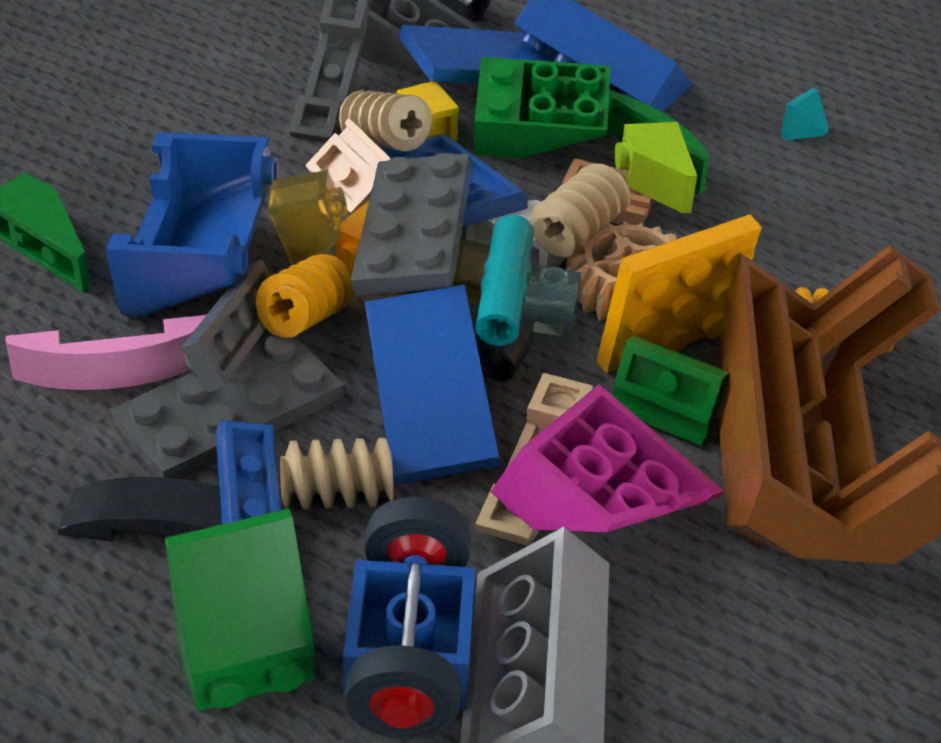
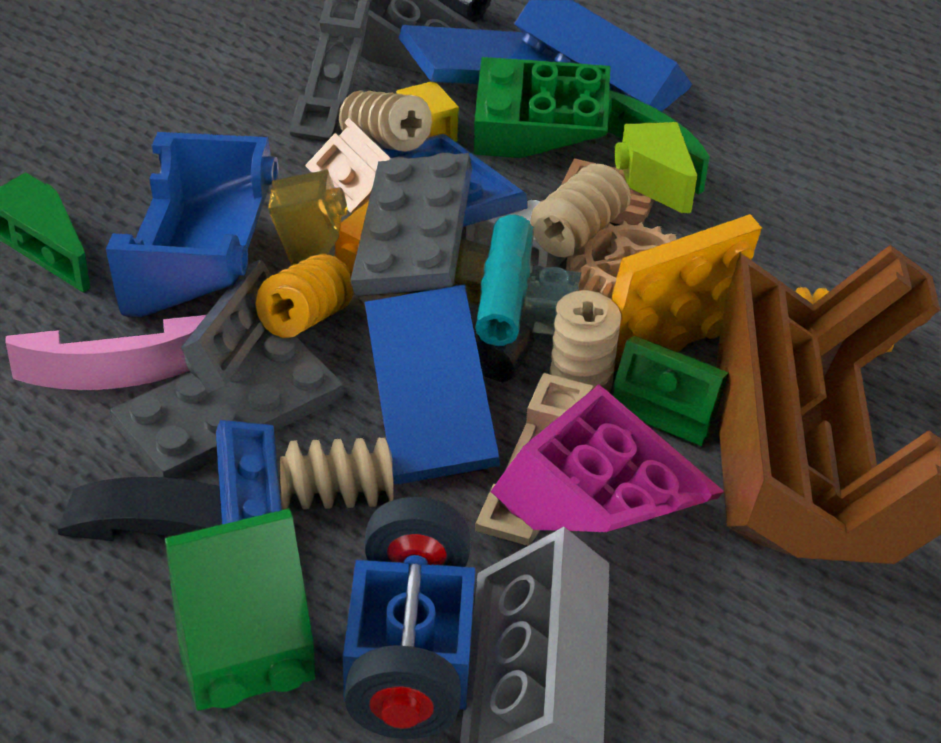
(586, 338): none -> tan piece
(804, 117): teal slope -> none

